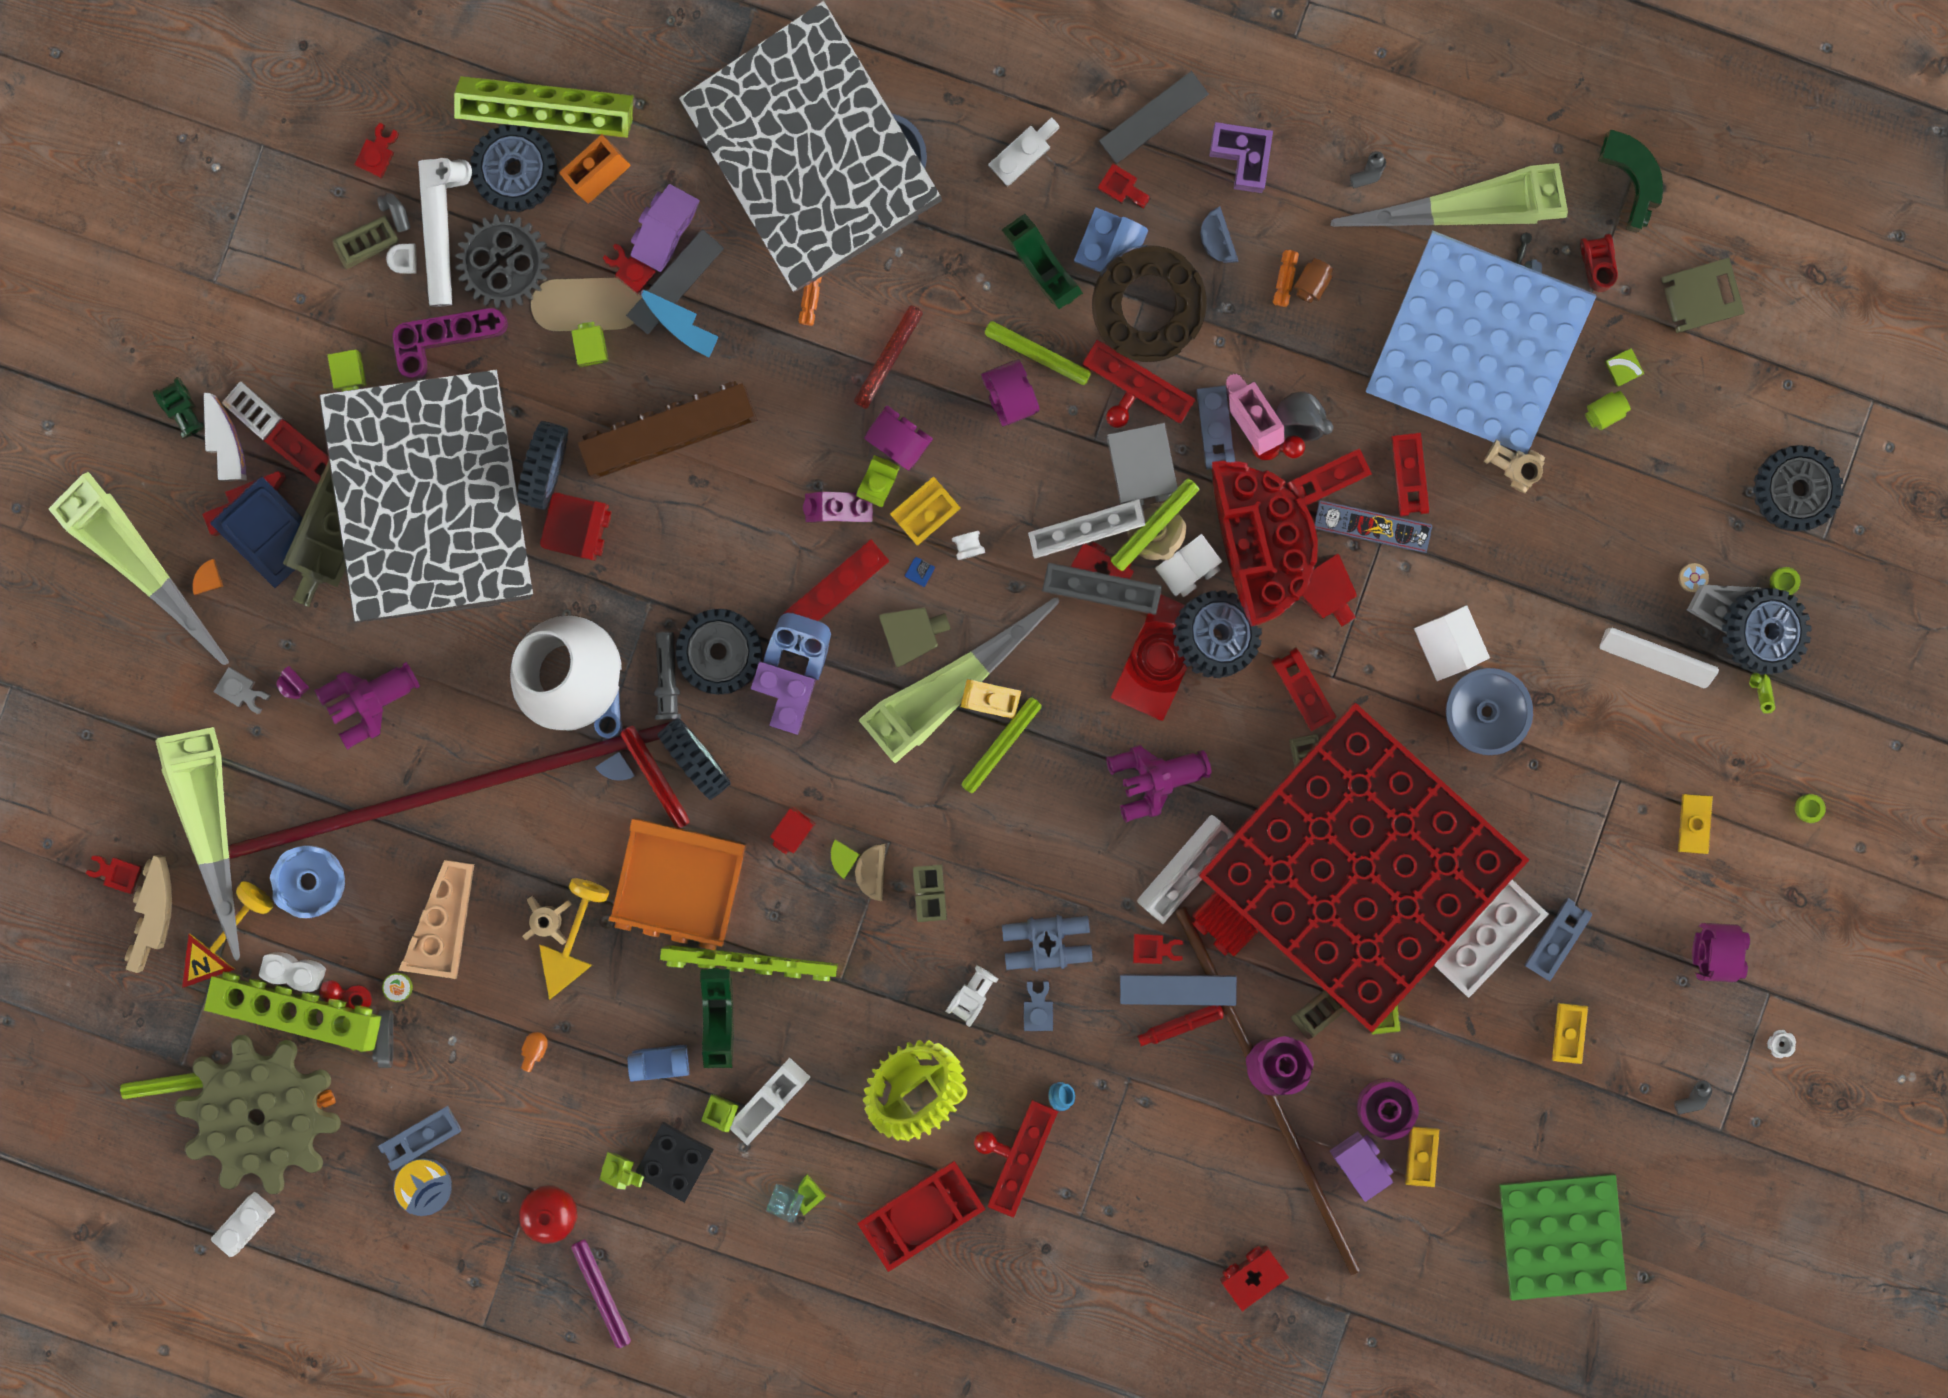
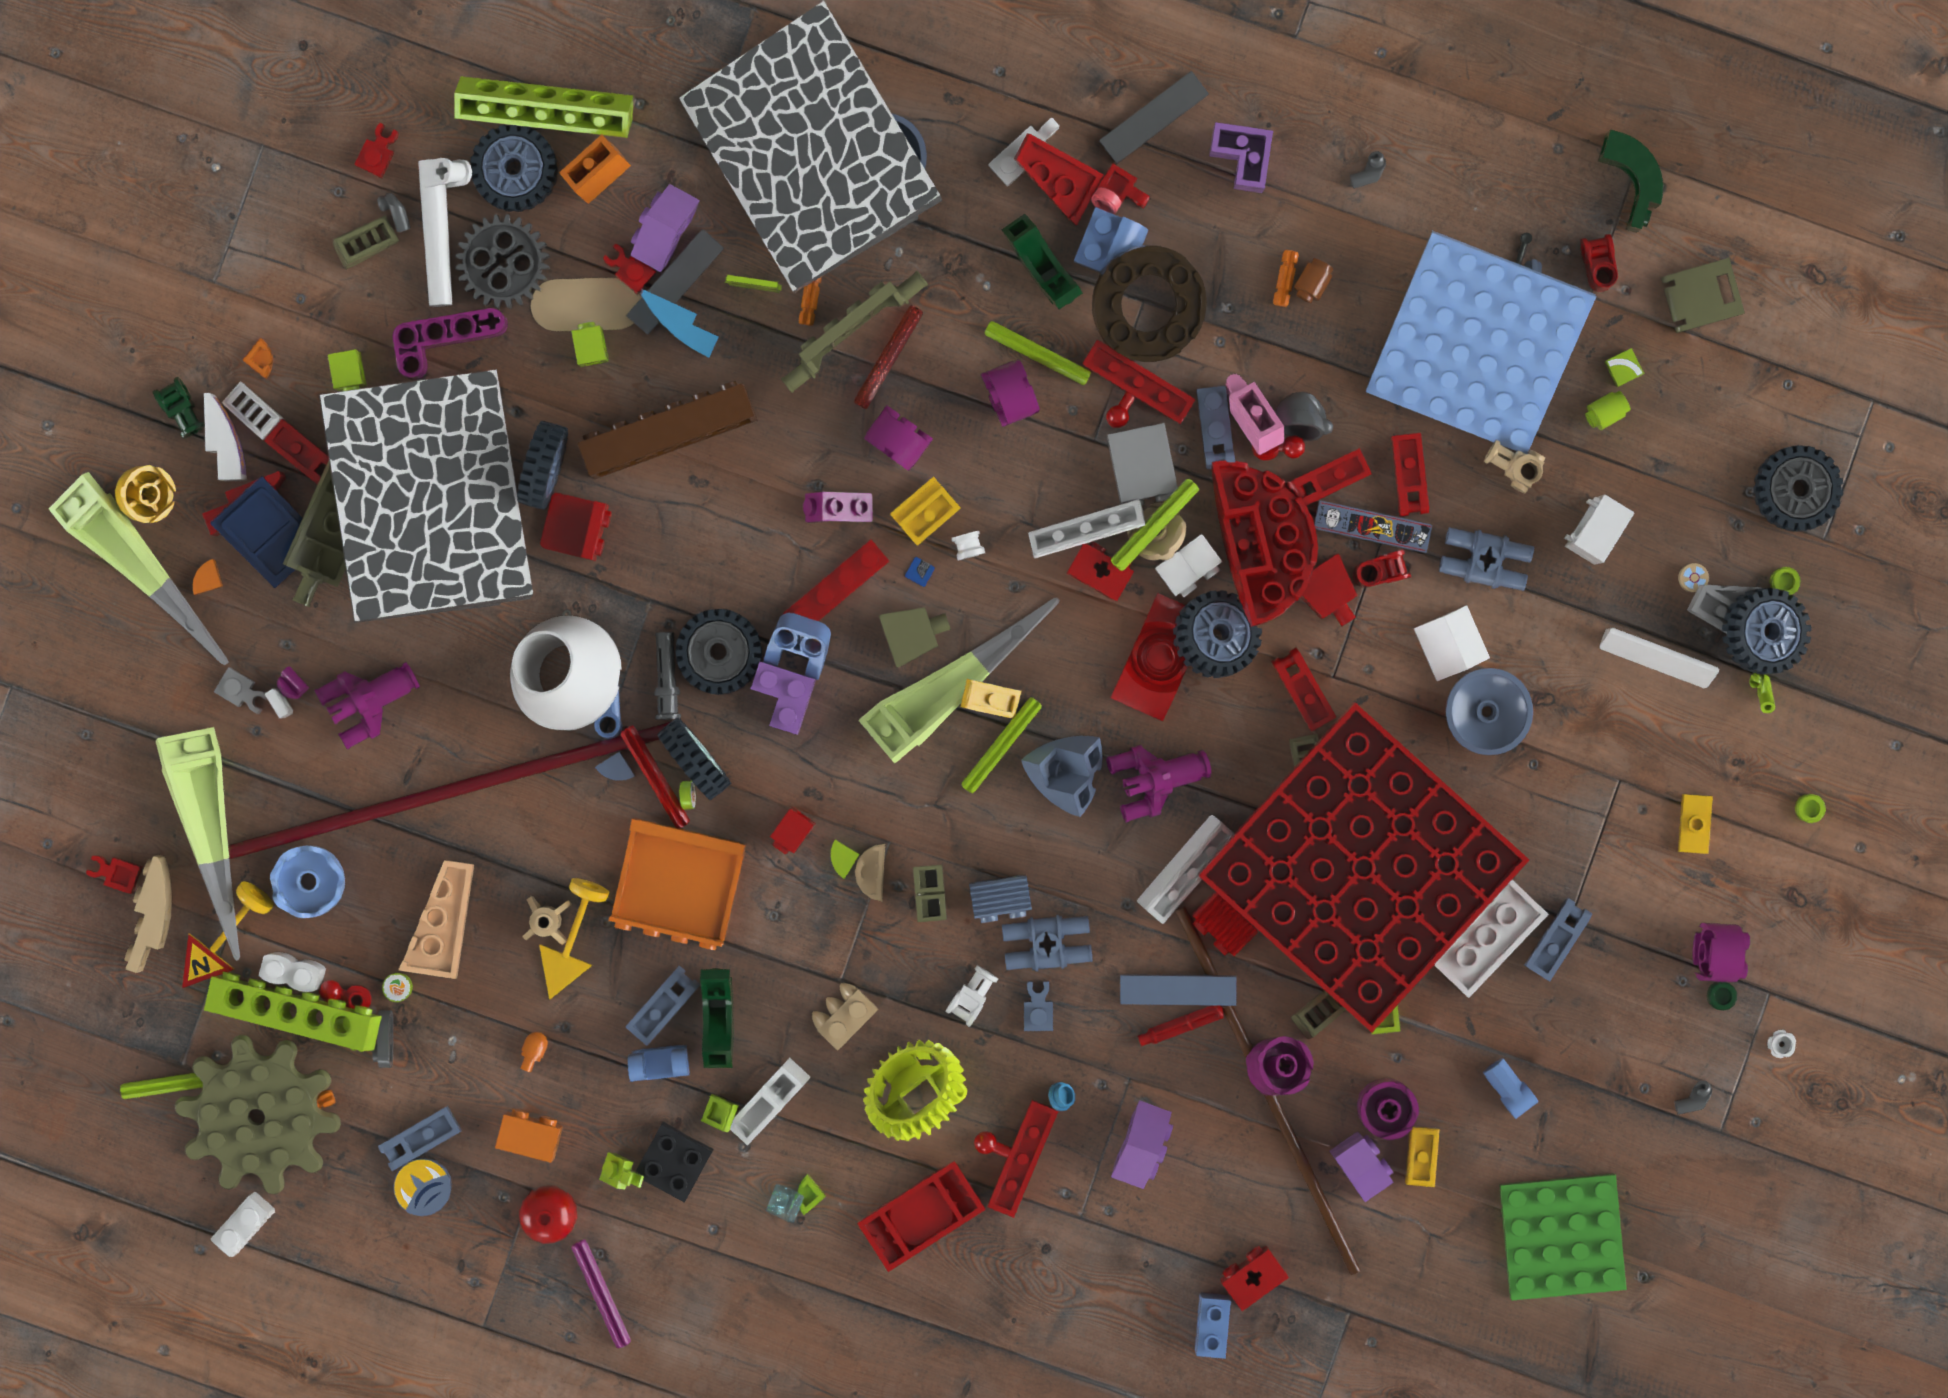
(145, 493): none -> yellow cylinder
(260, 358): none -> orange tile
(279, 703): none -> white tile
(402, 258): white tile -> none
(529, 1135): none -> orange brick
(662, 1006): none -> sand blue plate
(687, 795): none -> lime tile
(705, 958): lime wing -> none
(752, 283): none -> lime piece
(845, 1016): none -> tan plate
(857, 315): none -> olive plate
(878, 481): lime bracket -> none
(1000, 897): none -> sand blue brick
(1060, 176): none -> red wing
(1065, 771): none -> sand blue brick
(1102, 588): dark grey tile -> none
(1106, 200): none -> coral tile
(1143, 1145): none -> medium lavender brick
(1150, 949): red plate -> none
(1212, 1325): none -> medium blue brick
(1216, 238): sand blue tile -> none
(1386, 569): none -> red piece
(1498, 548): none -> sand blue pin
(1509, 199): yellowish green plate -> none
(1514, 1093): none -> medium blue piece
(1569, 1033): yellow plate -> none
(1599, 529): none -> white container
(1721, 996): none -> dark green tile

